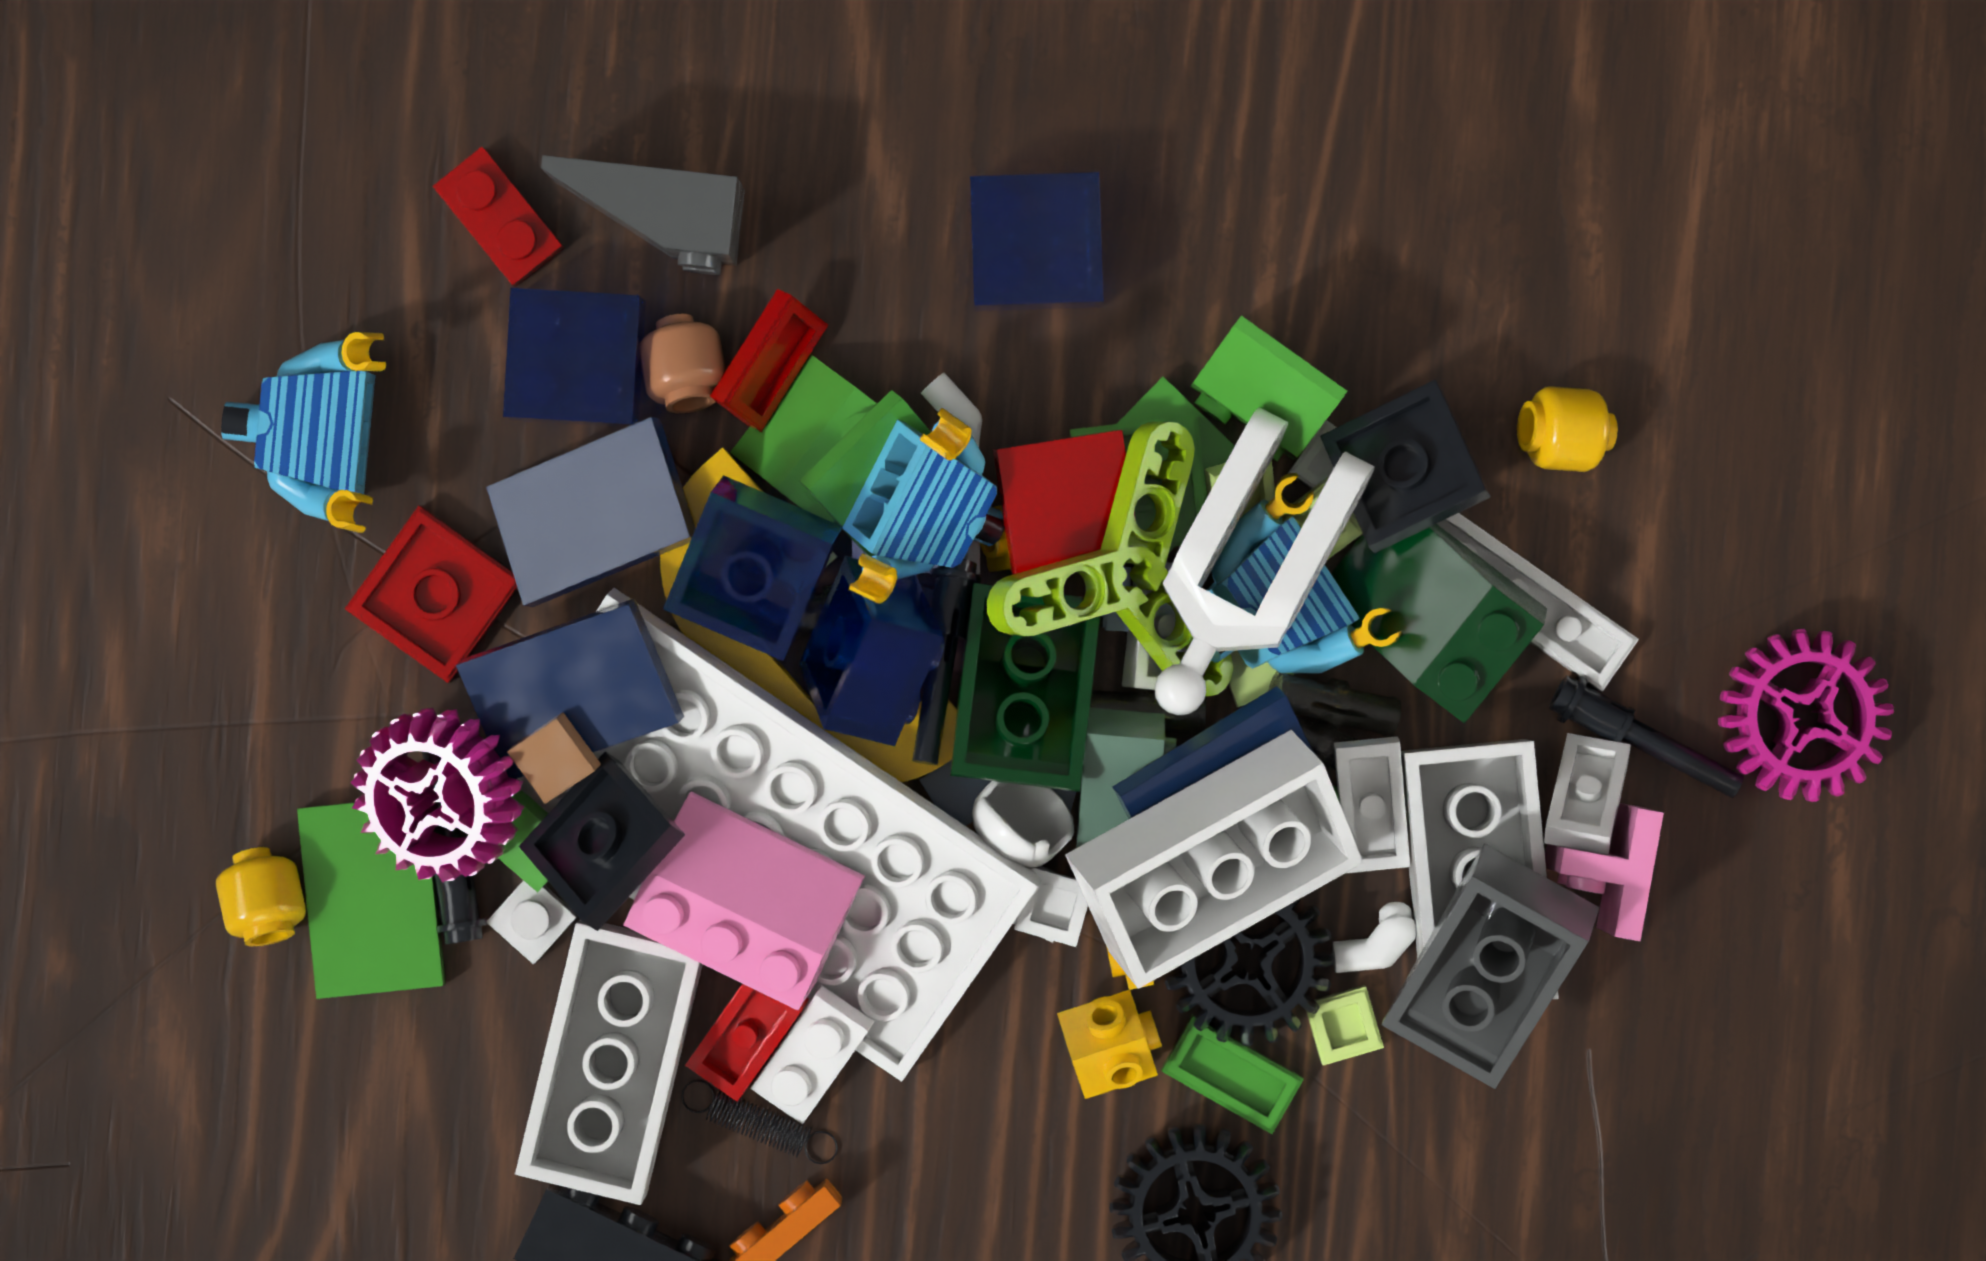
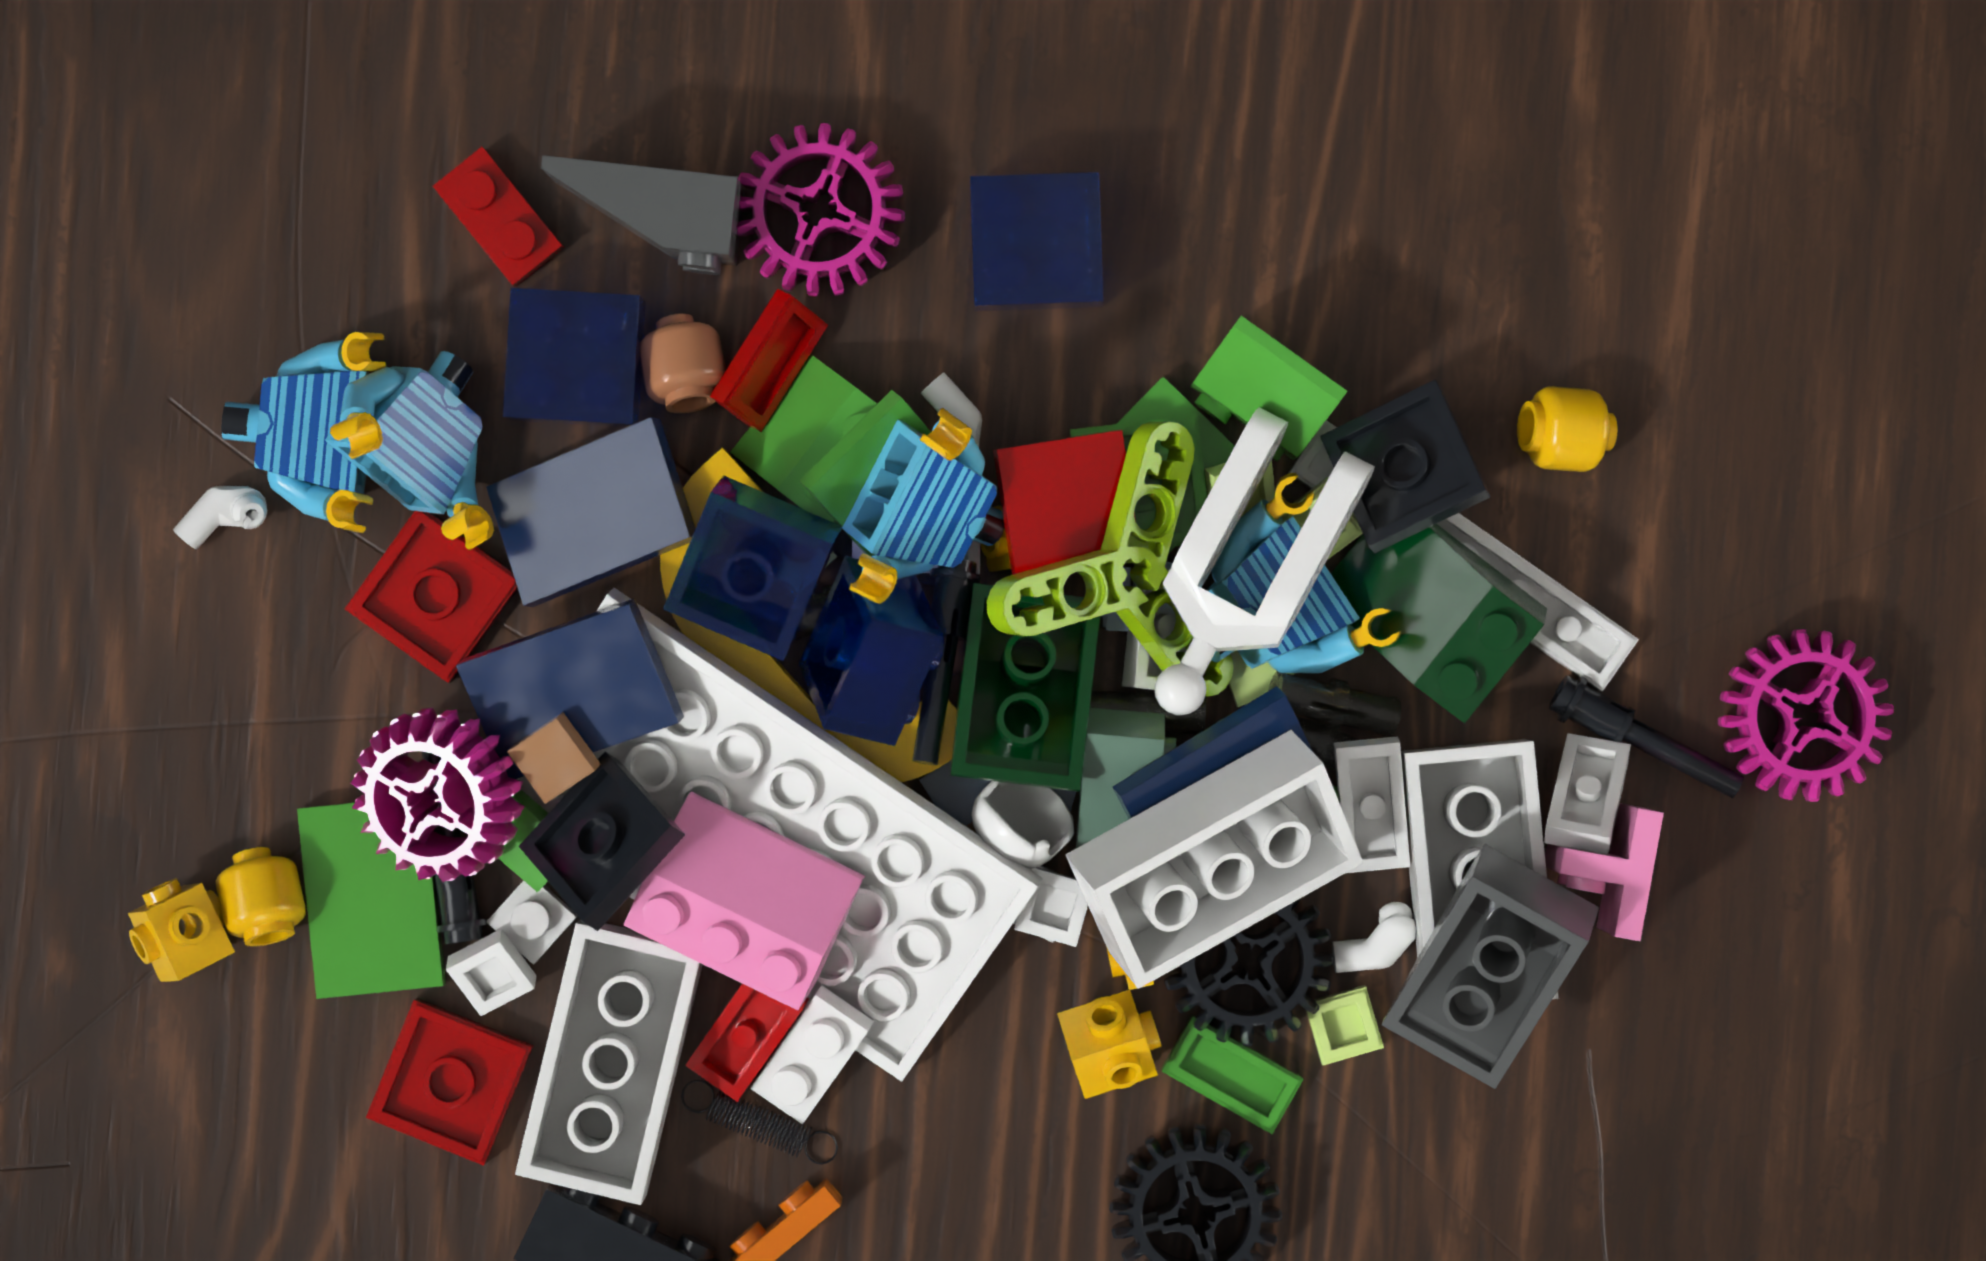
(179, 930): none -> yellow brick
(222, 507): none -> white arm
(418, 441): none -> torso
(449, 1081): none -> red tile
(491, 972): none -> white plate
(839, 159): none -> dark pink gear

